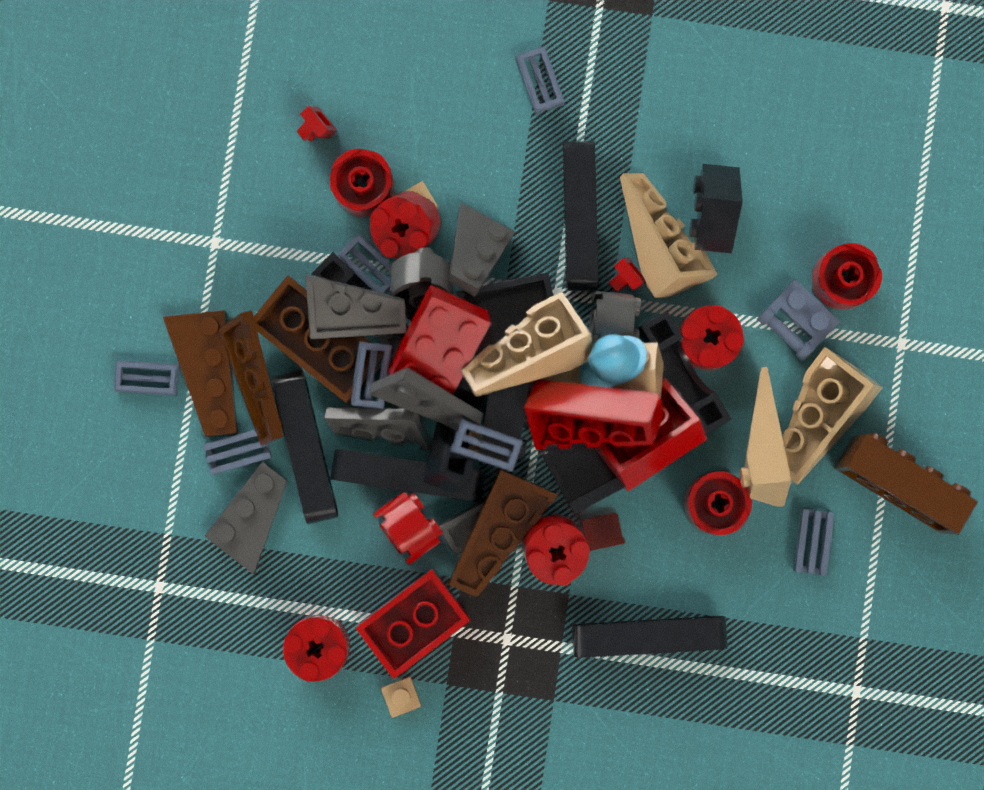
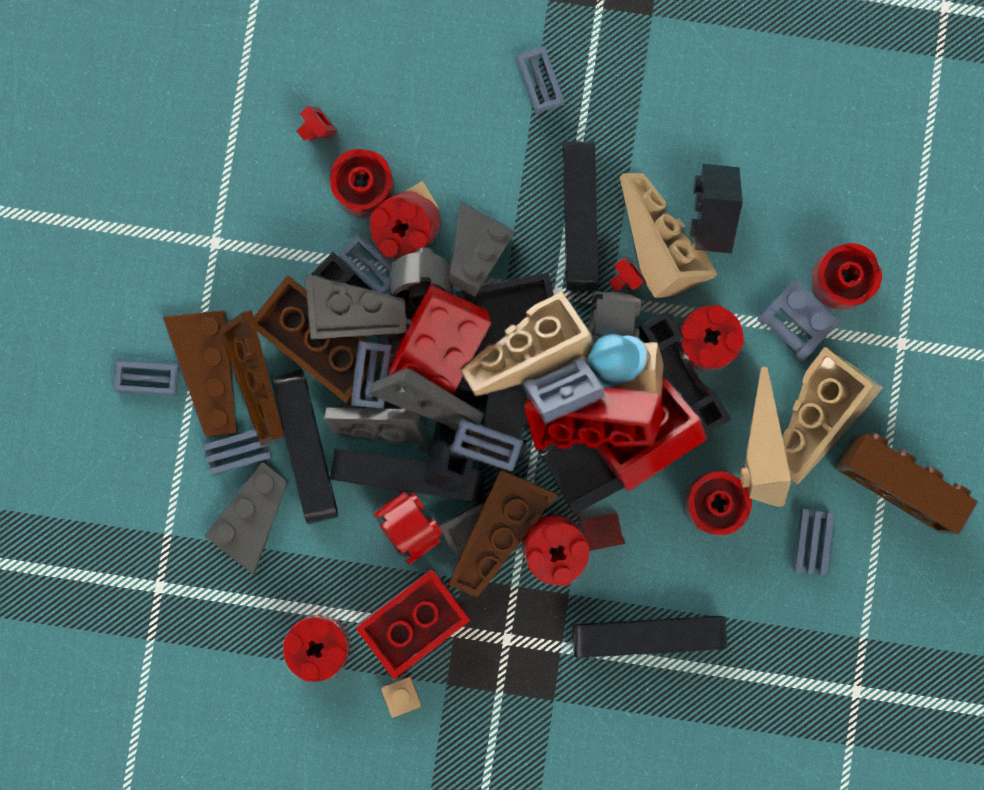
(563, 389): none -> sand blue plate

